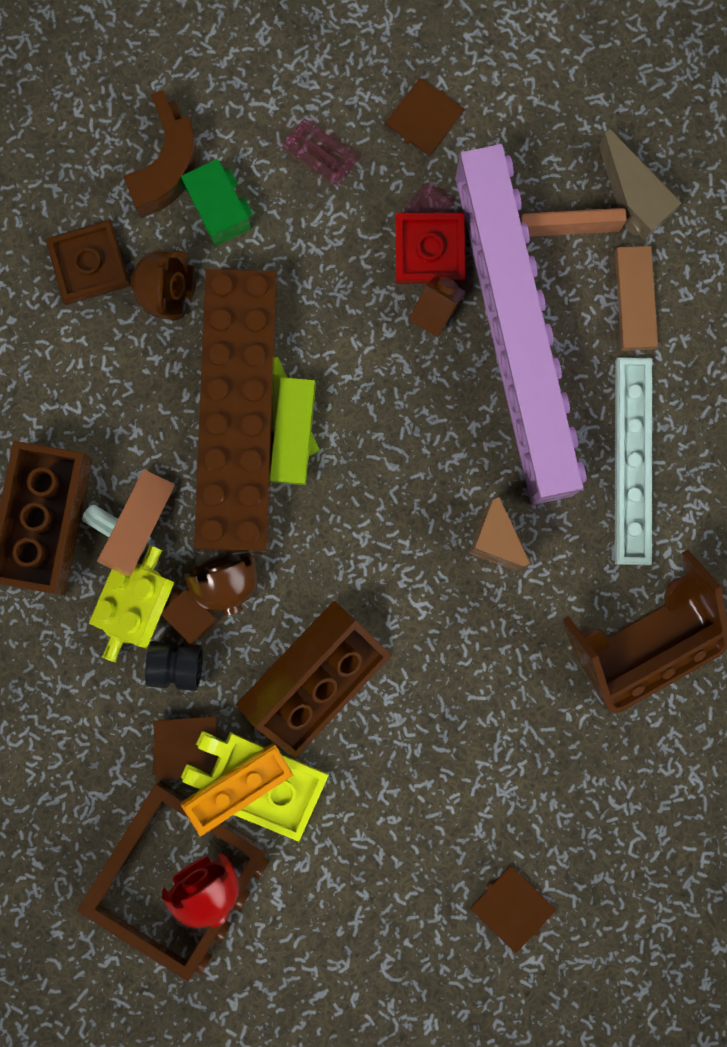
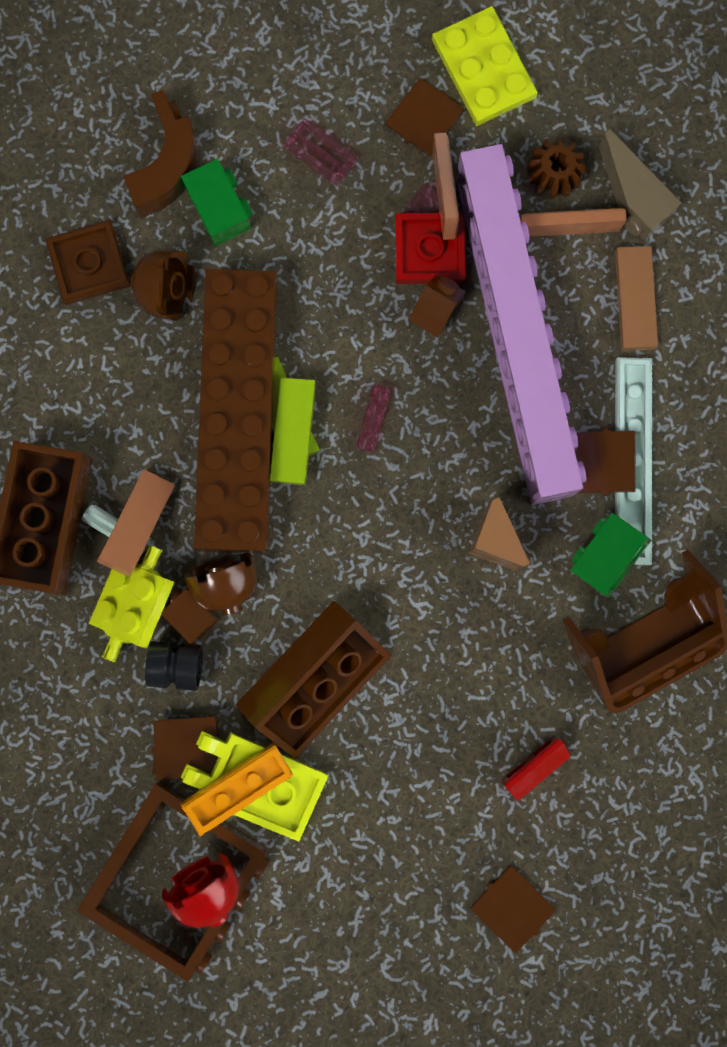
(373, 418): none -> clear pink axle
(445, 186): none -> nougat tile
(484, 66): none -> neon yellow plate
(536, 768): none -> red slope
(559, 155): none -> reddish brown gear
(608, 461): none -> reddish brown piece
(609, 554): none -> green brick

